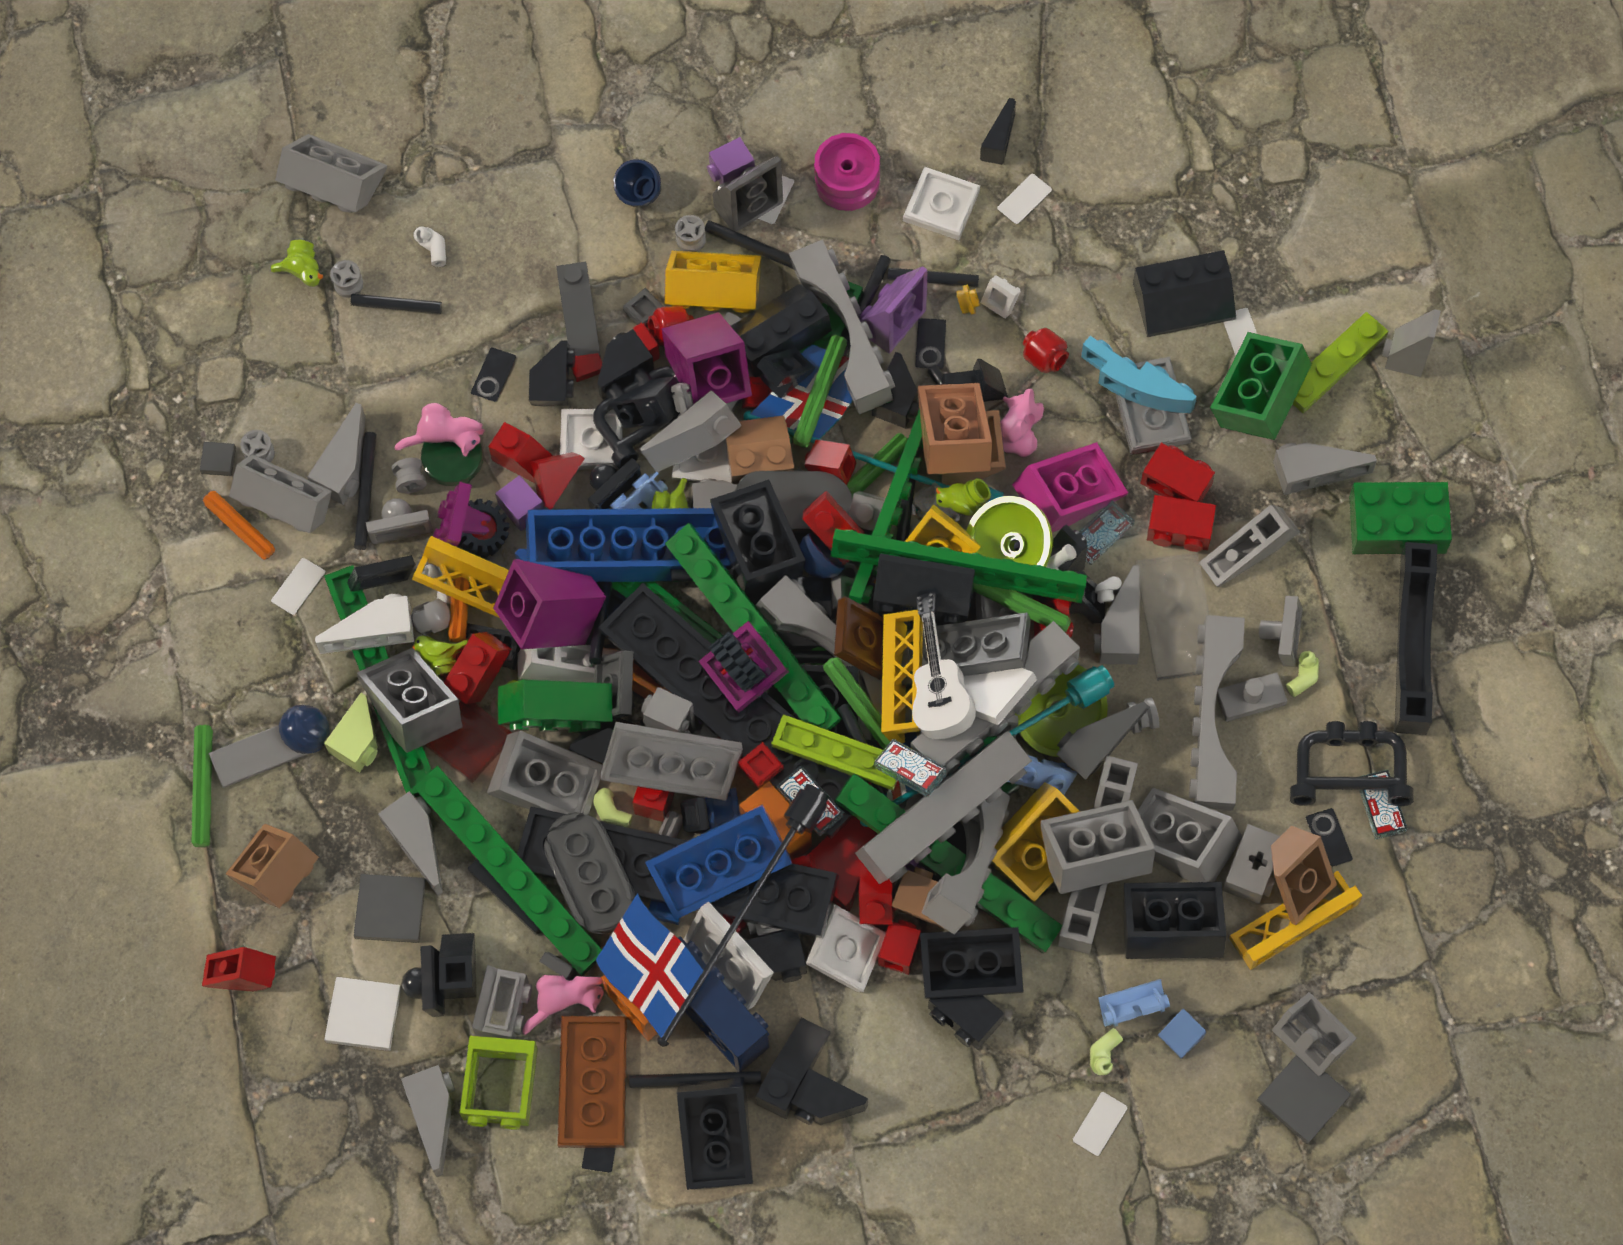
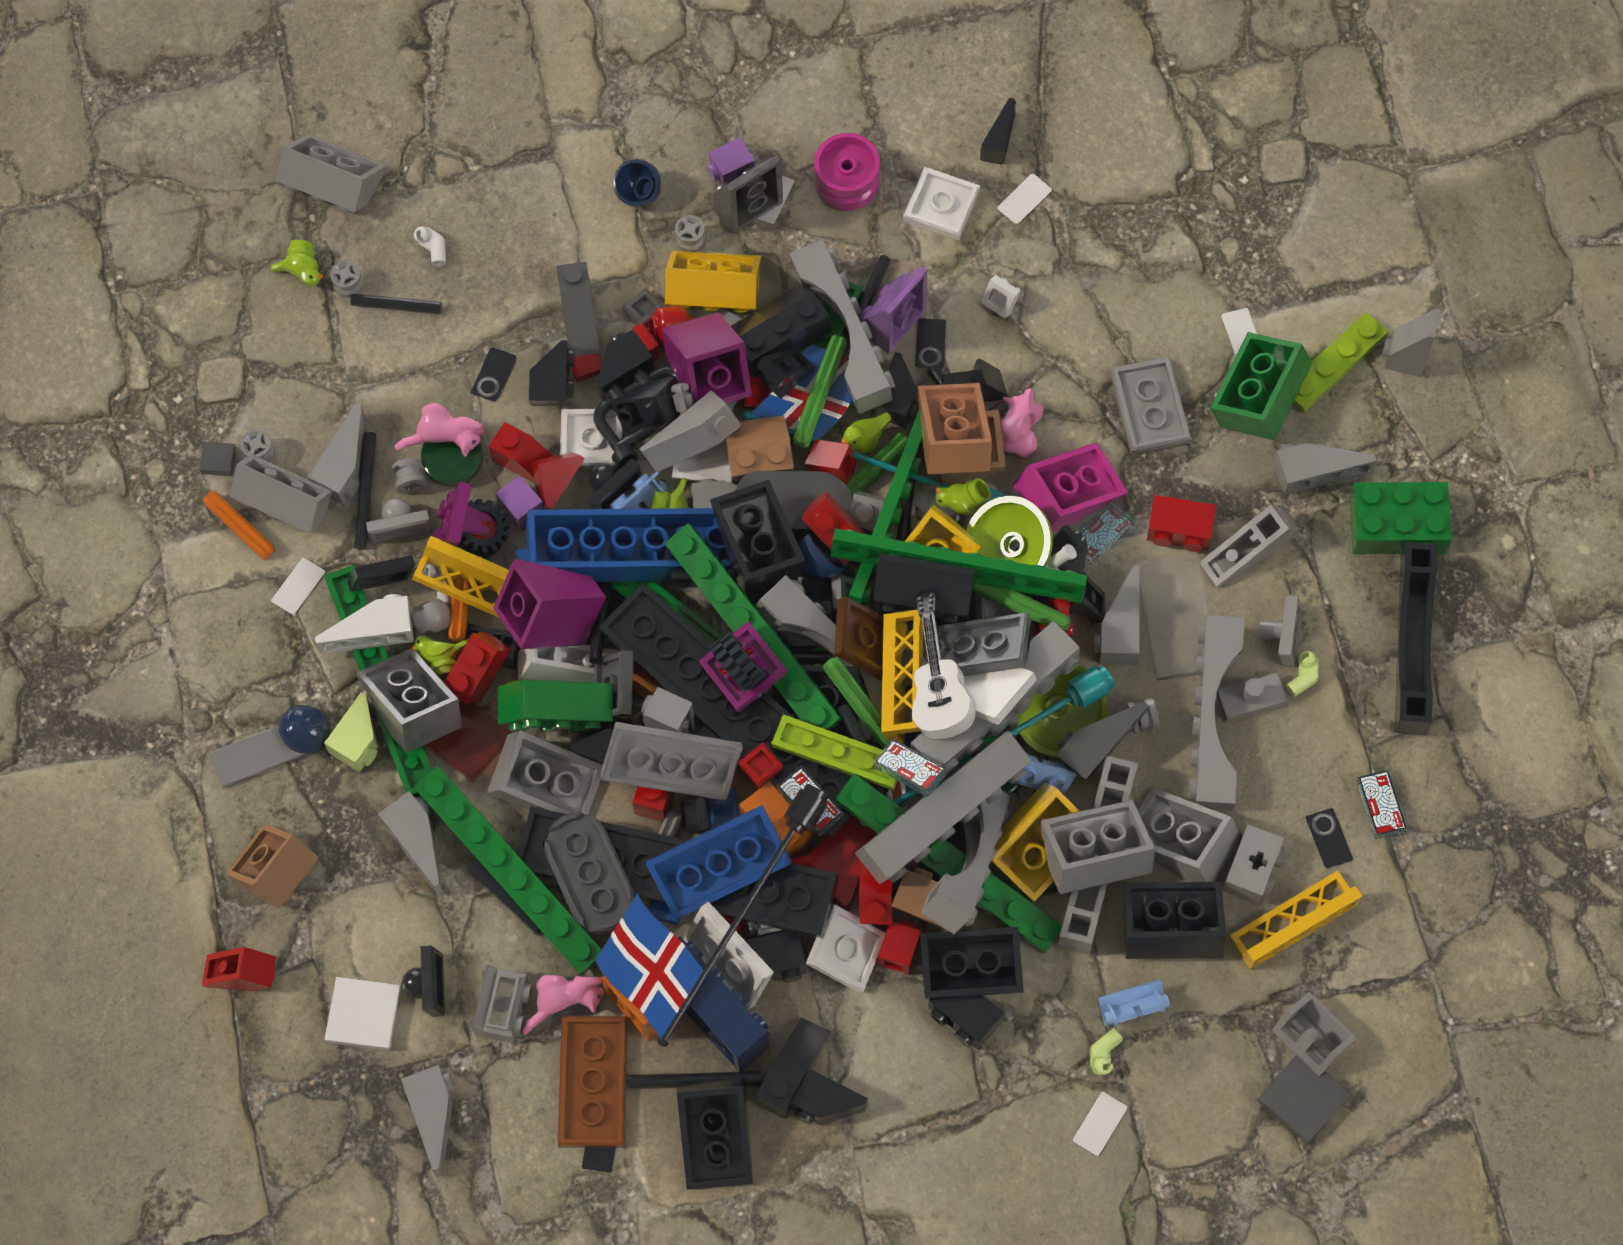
(202, 786): bright green axle -> none
(389, 908): dark grey tile -> none
(457, 966): black slope -> none
(501, 1049): lime window -> none
(558, 966): dark grey tile -> none
(607, 810): yellowish green arm -> none
(748, 243): black bar -> none
(865, 433): none -> lime animal
(939, 277): black bar -> none
(968, 300): yellow plate -> none
(1045, 350): red head -> none
(1108, 589): white arm -> none
(1146, 386): medium azure slope -> none
(1177, 475): red brick -> none
(1182, 1033): medium blue slope -> none
(1185, 293): black slope -> none
(1301, 871): medium nougat slope -> none
(1367, 735): black bar -> none

